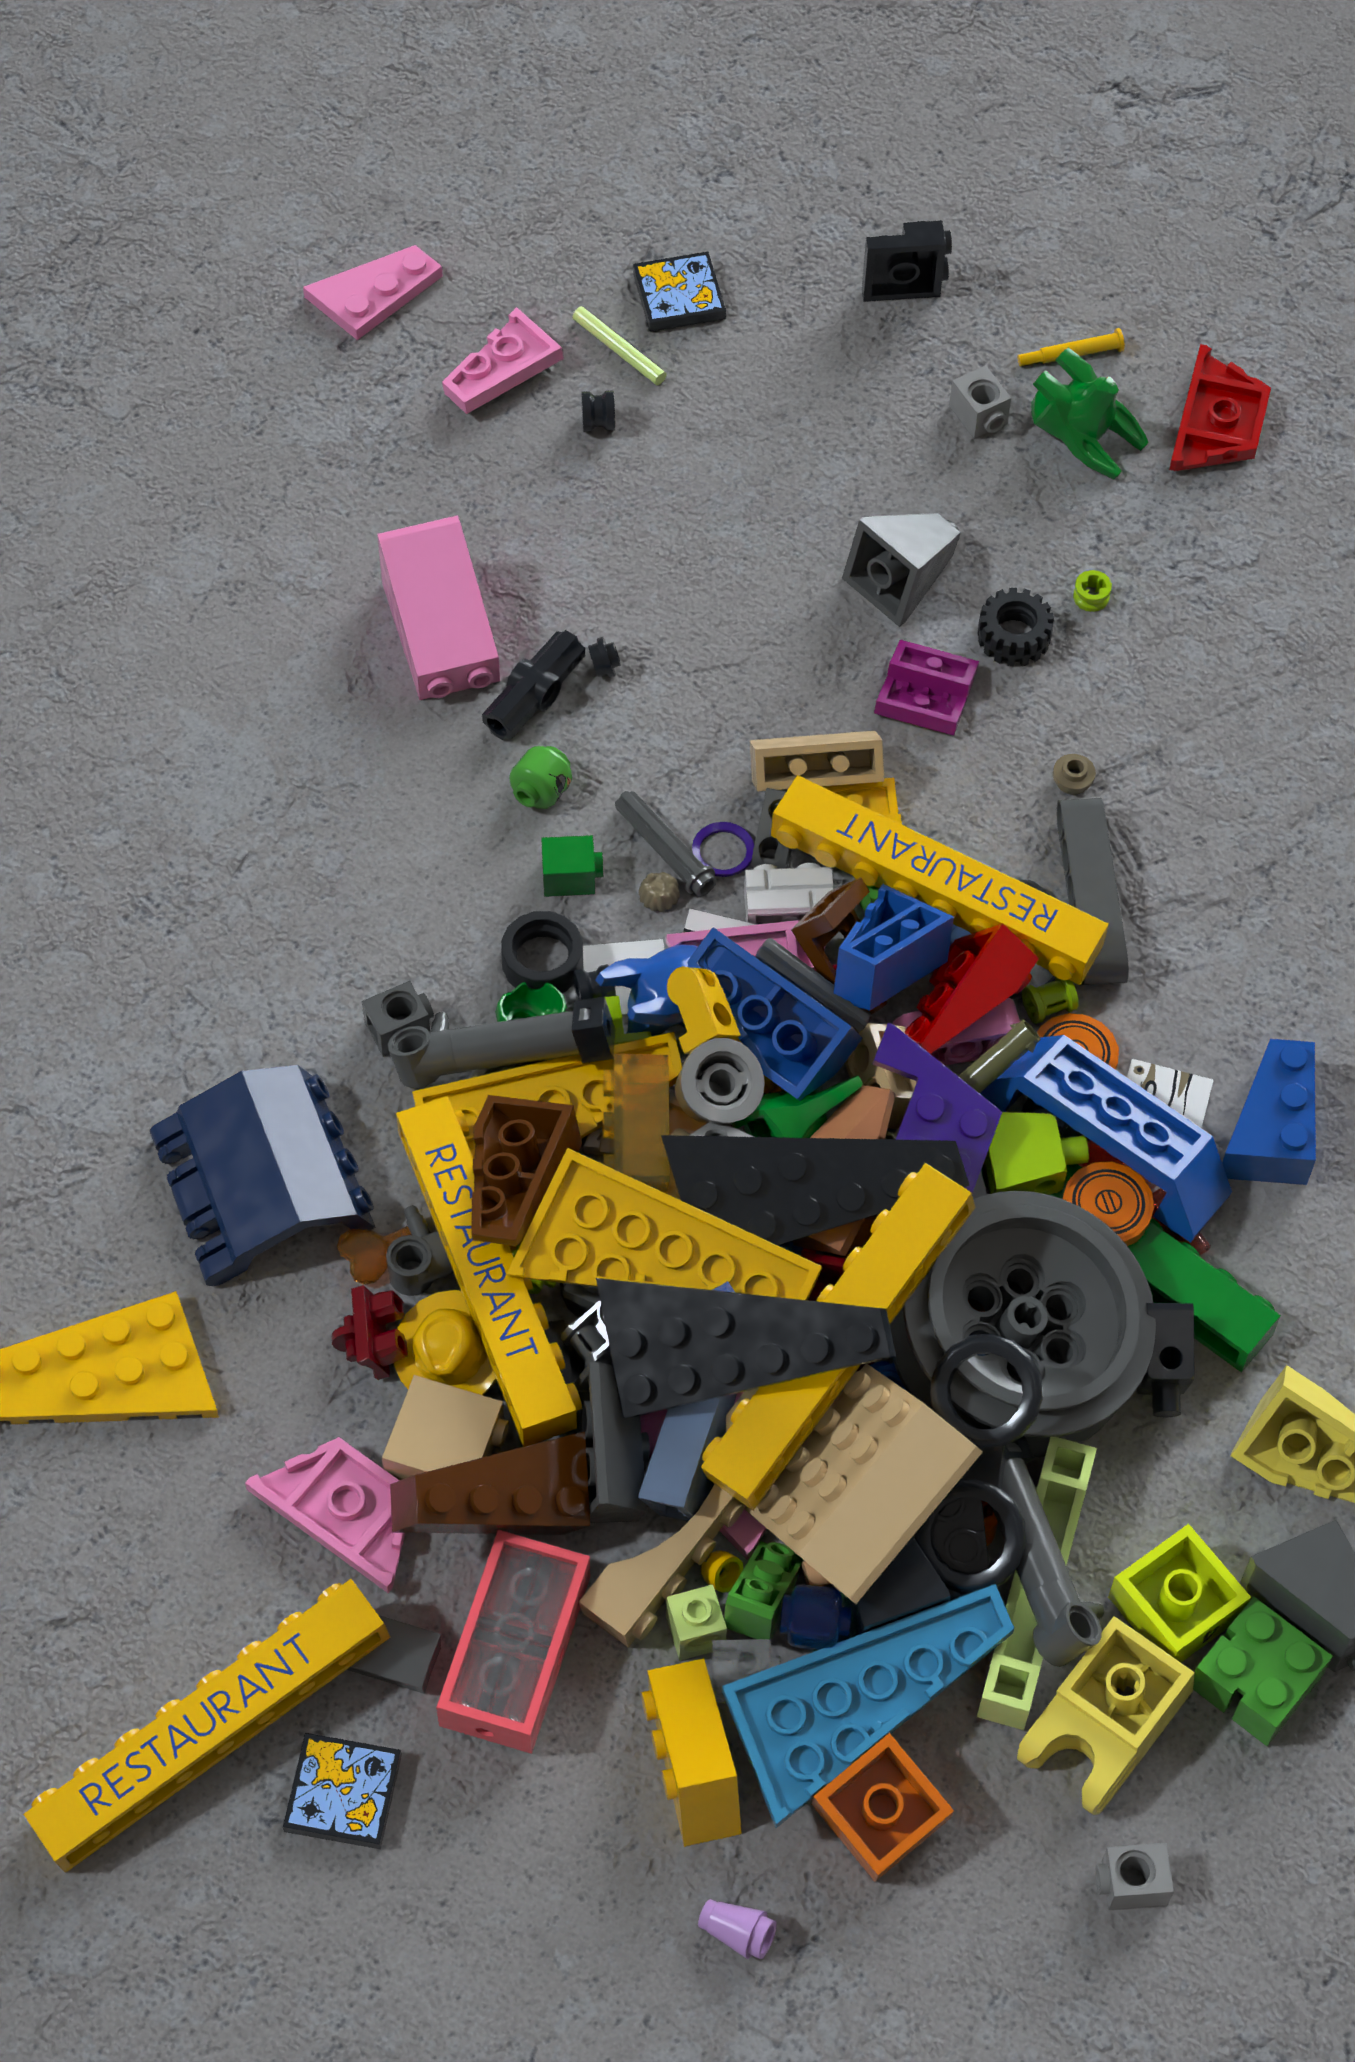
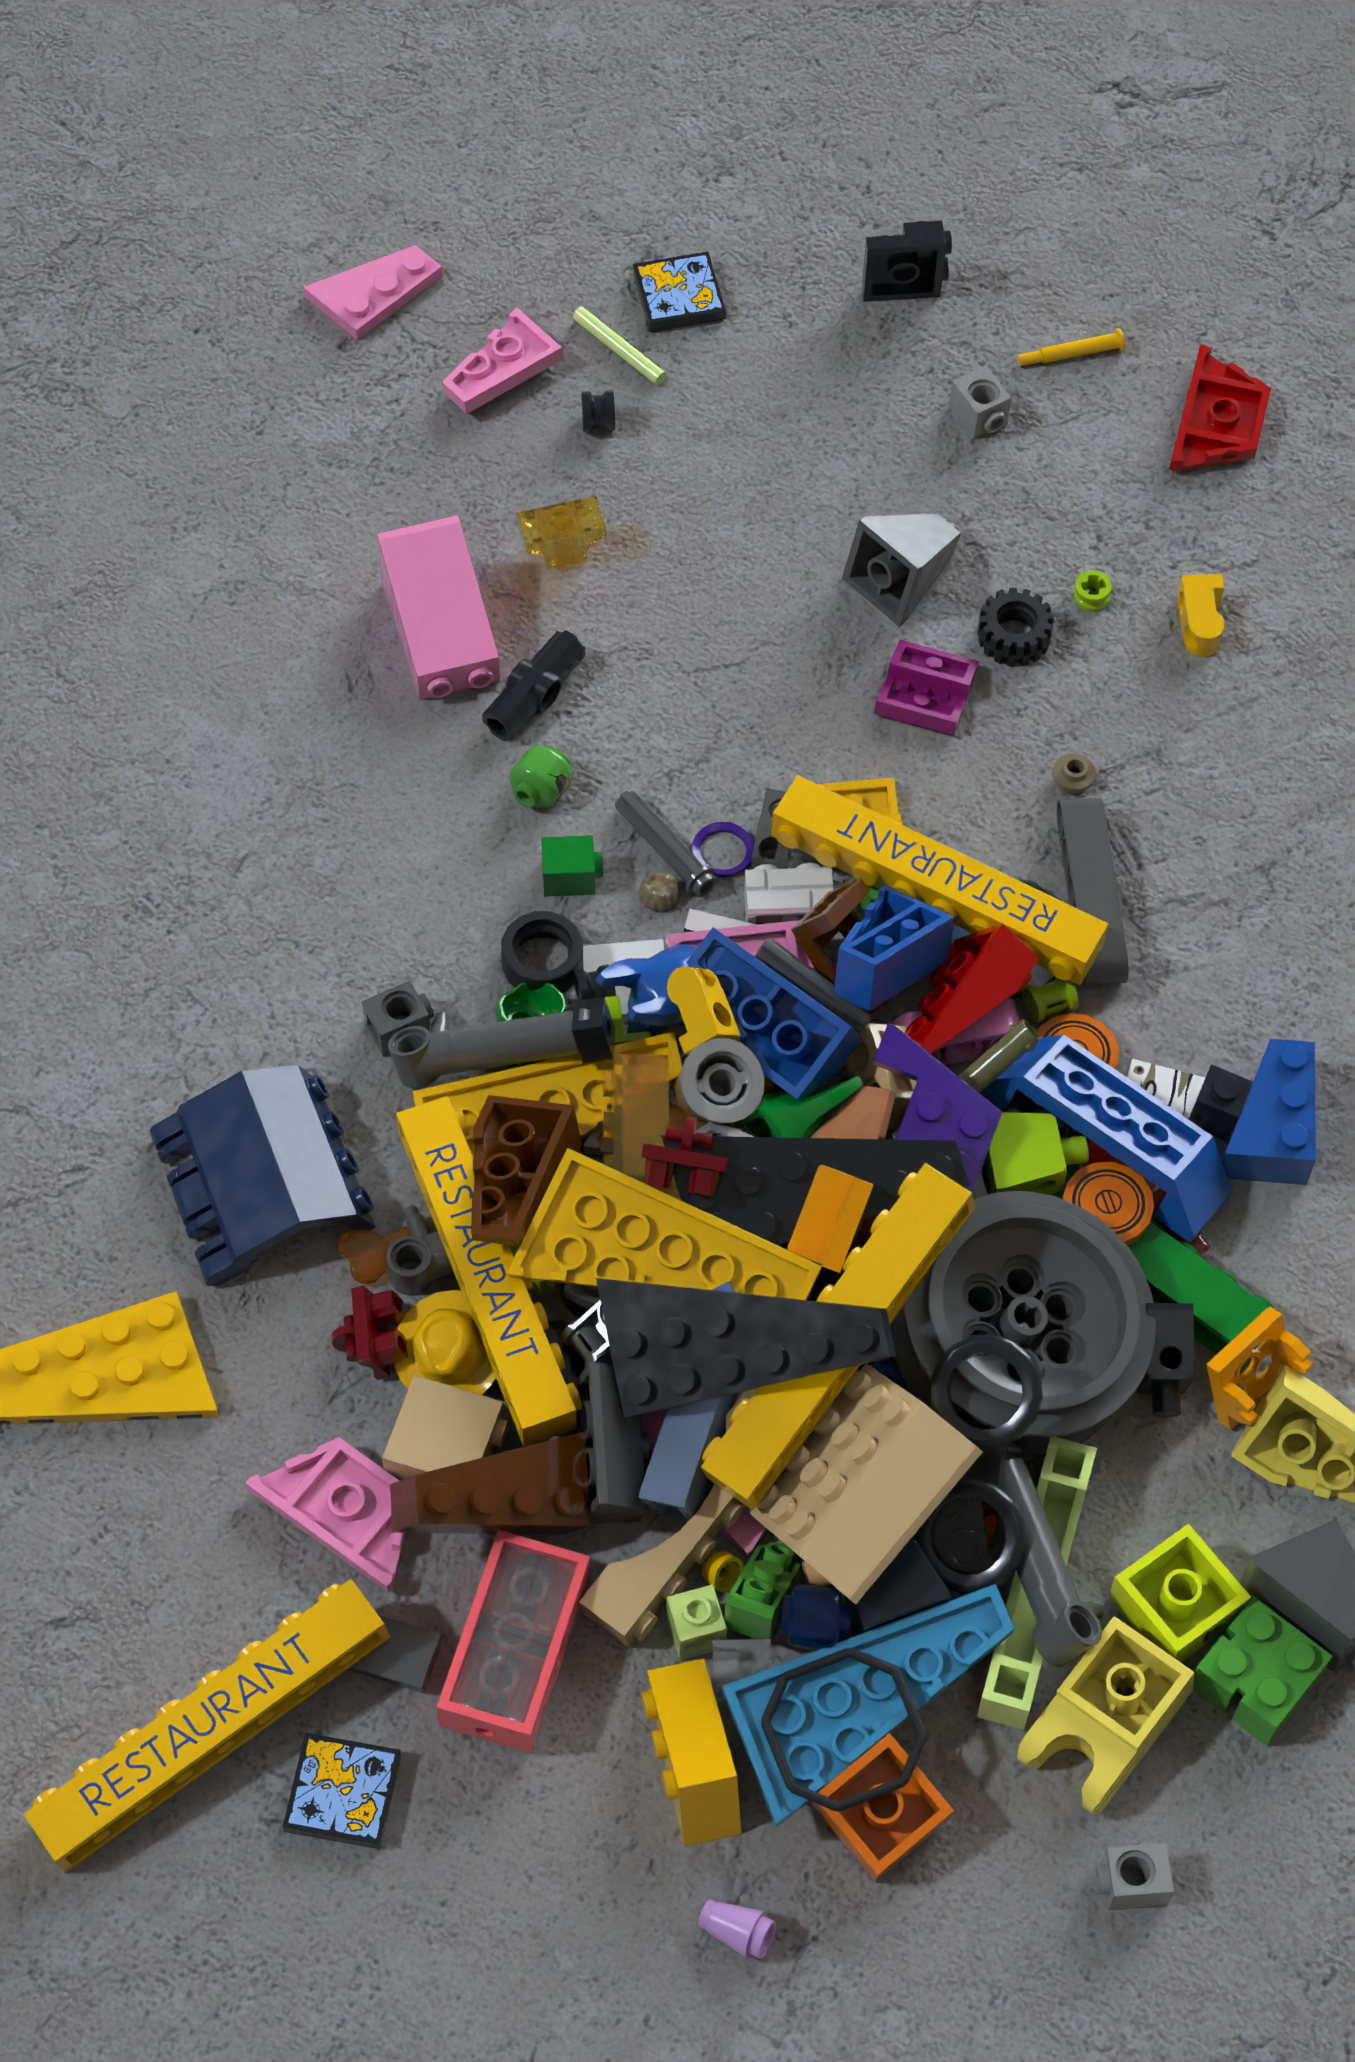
(562, 531): none -> clear yellow brick
(604, 657): black plate -> none
(705, 1168): none -> dark red hips
(779, 1756): none -> black piece
(818, 758): tan brick -> none
(830, 1217): none -> light orange panel
(1084, 413): green piece -> none
(1199, 619): none -> yellow leg
(1220, 1102): none -> black brick
(1224, 1369): none -> light orange piece

